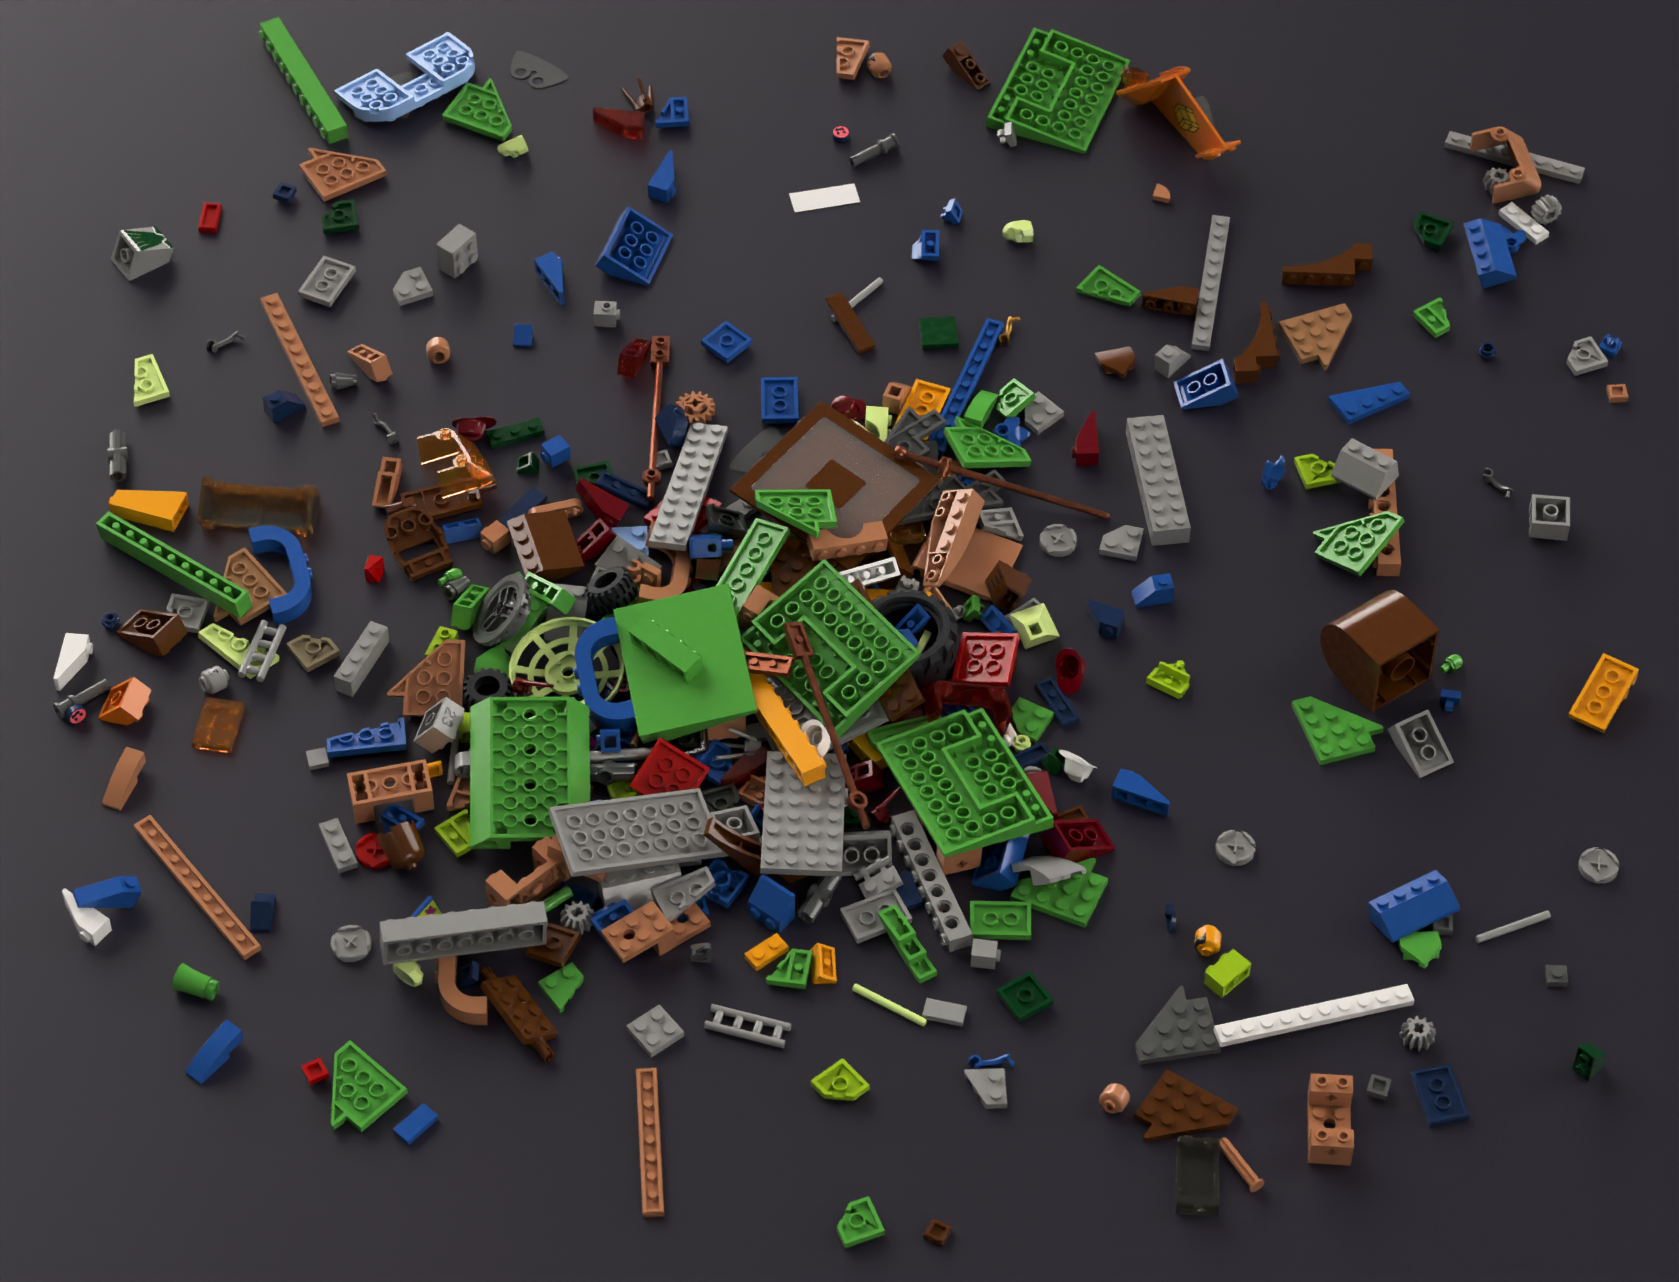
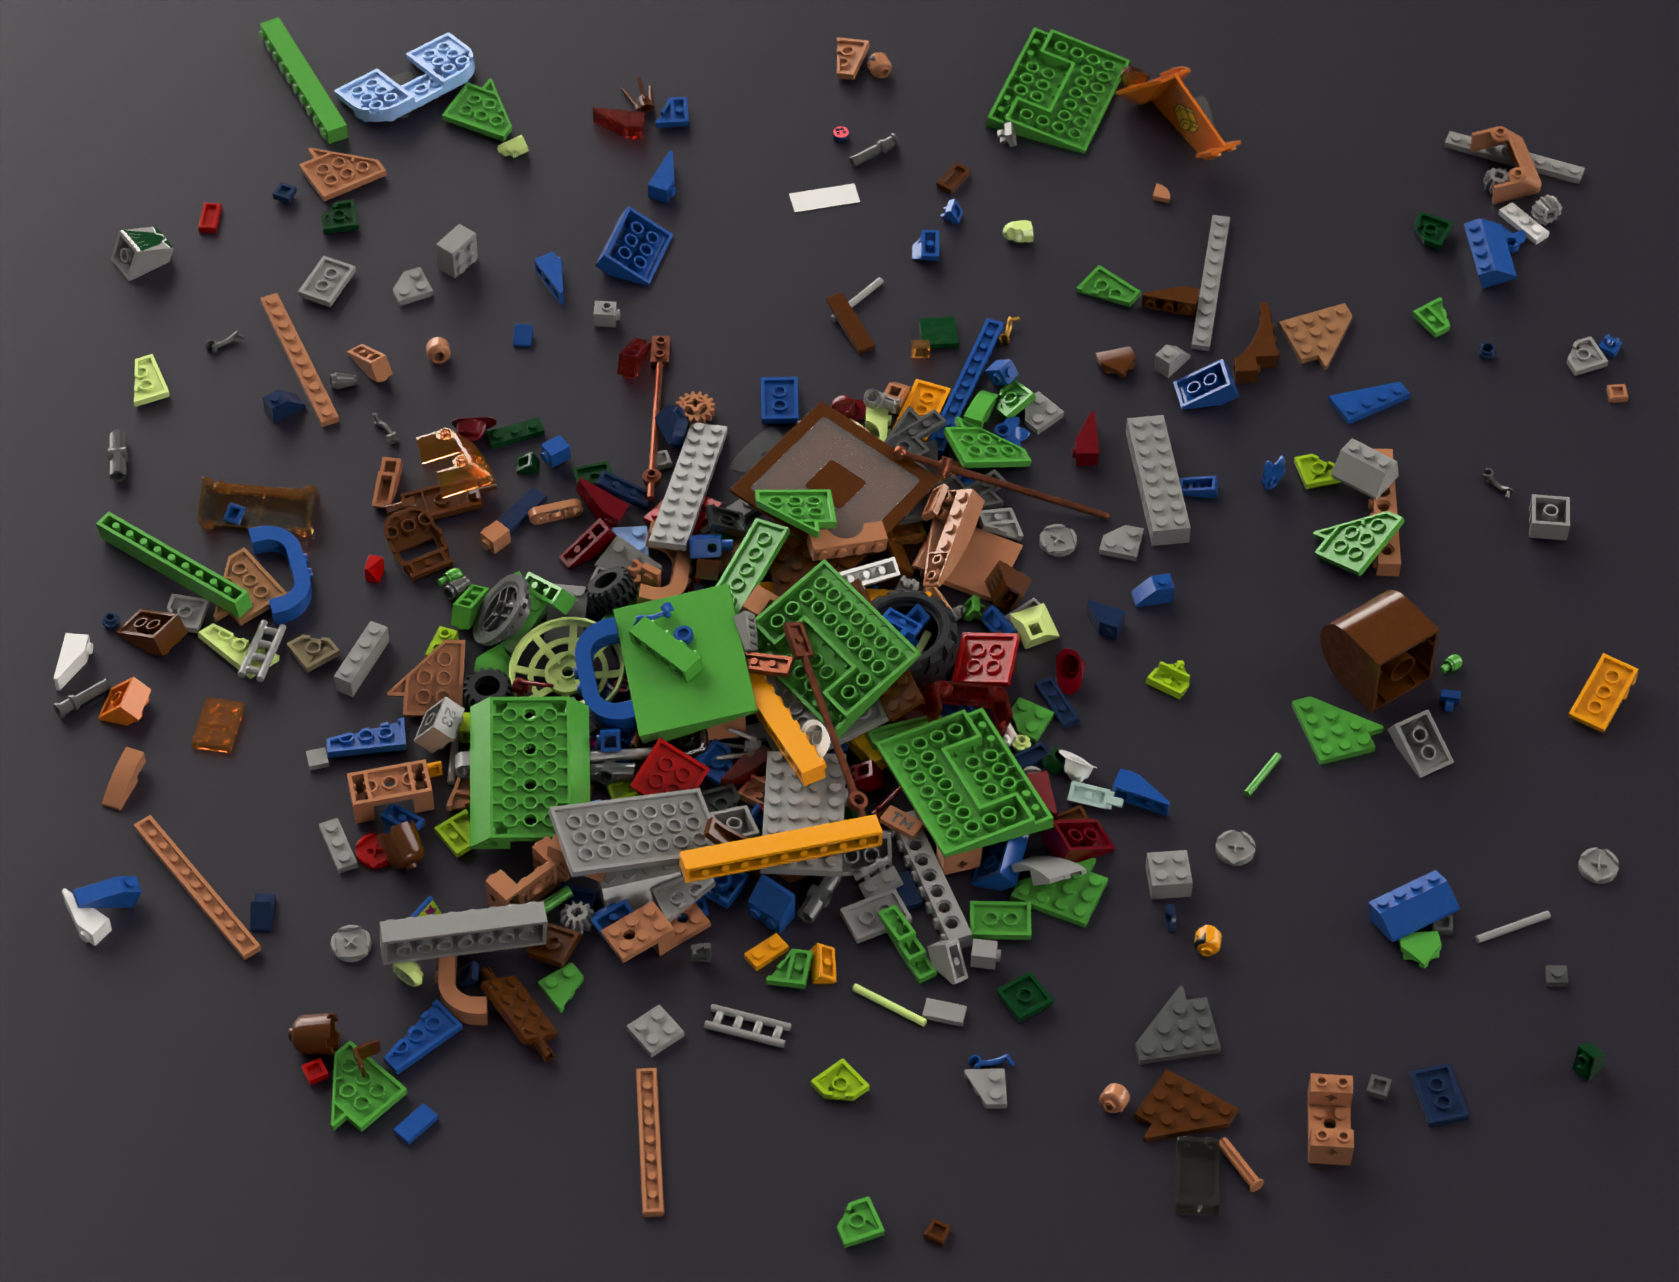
(76, 714): tile -> none
(150, 508): light orange slope -> none
(194, 983): bright green plant -> none
(214, 679): light grey head -> none
(214, 1052): blue slope -> none
(234, 513): none -> blue slope
(315, 1034): none -> reddish brown cylinder
(365, 1050): none -> reddish brown bracket
(429, 1032): none -> blue wing
(462, 530): blue slope -> none
(546, 544): reddish brown slope -> none
(549, 73): dark grey piece -> none
(666, 608): none -> blue piece
(684, 633): none -> blue tile
(726, 342): blue plate -> none
(747, 630): none -> light grey slope
(780, 848): none -> light orange brick
(883, 400): none -> light grey connector
(901, 822): none -> nougat tile
(904, 624): none -> blue plate
(920, 349): none -> clear orange slope
(934, 502): none -> nougat tile
(948, 960): none -> light grey slope
(953, 178): none -> reddish brown tile
(965, 66): reddish brown slope -> none
(1002, 372): none -> blue brick
(1093, 796): none -> light aqua hinge
(1169, 874): none -> light grey brick
(1210, 484): none -> blue slope
(1227, 973): lime brick -> none
(1262, 774): none -> bright green bar
(1313, 1015): white plate -> none
(1334, 271): reddish brown arch -> none
(1417, 1033): light grey gear -> none

